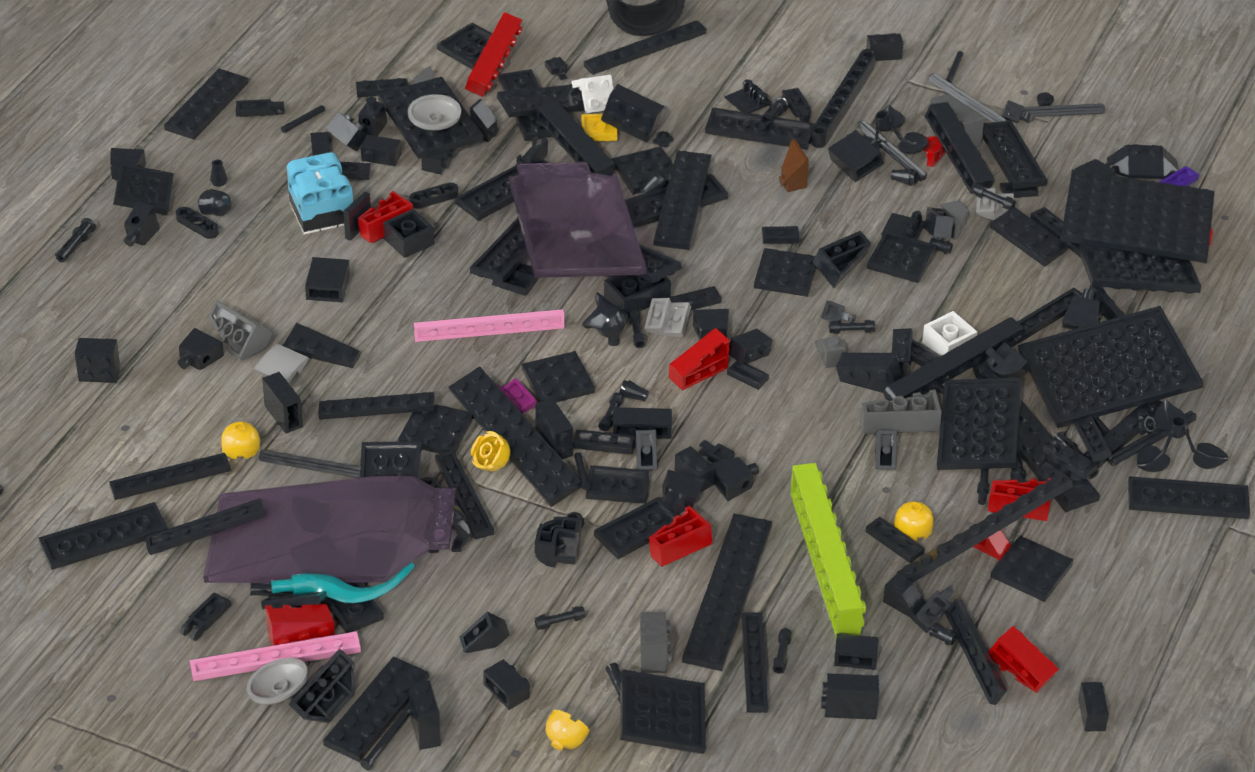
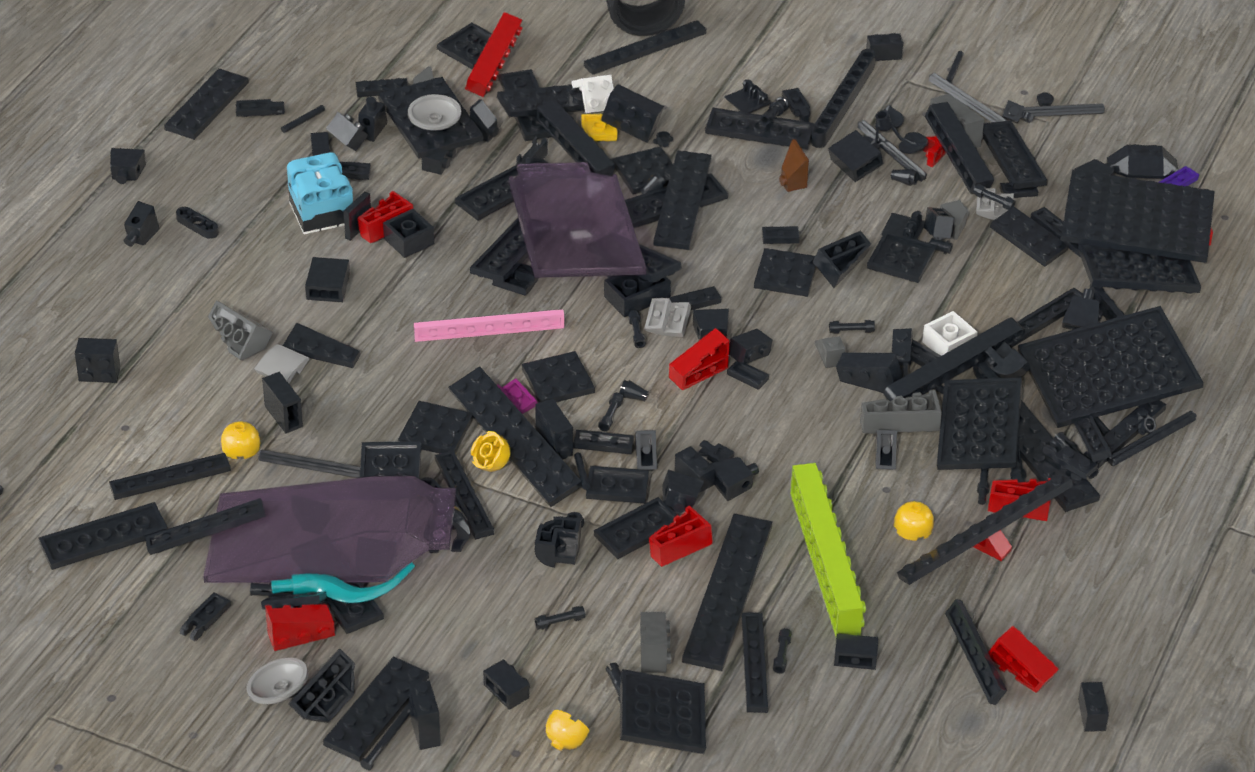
(79, 235): black pin -> none
(143, 185): black plate -> none
(199, 350): black torso -> none
(214, 202): black hair -> none
(218, 175): black cone -> none
(256, 658): bright pink plate -> none
(376, 405): black plate -> none
(380, 150): black brick -> none
(444, 191): black beam -> none
(484, 633): black slope -> none
(557, 66): black plate -> none
(607, 319): black piece -> none
(629, 420): black brick -> none
(835, 312): black plate -> none
(850, 696): black brick -> none
(895, 540): black plate -> none
(903, 596): black slope -> none
(933, 609): black hinge -> none
(943, 634): black pin -> none
(1032, 568): black plate -> none
(1173, 419): black plant -> none
(1188, 497): black plate -> none

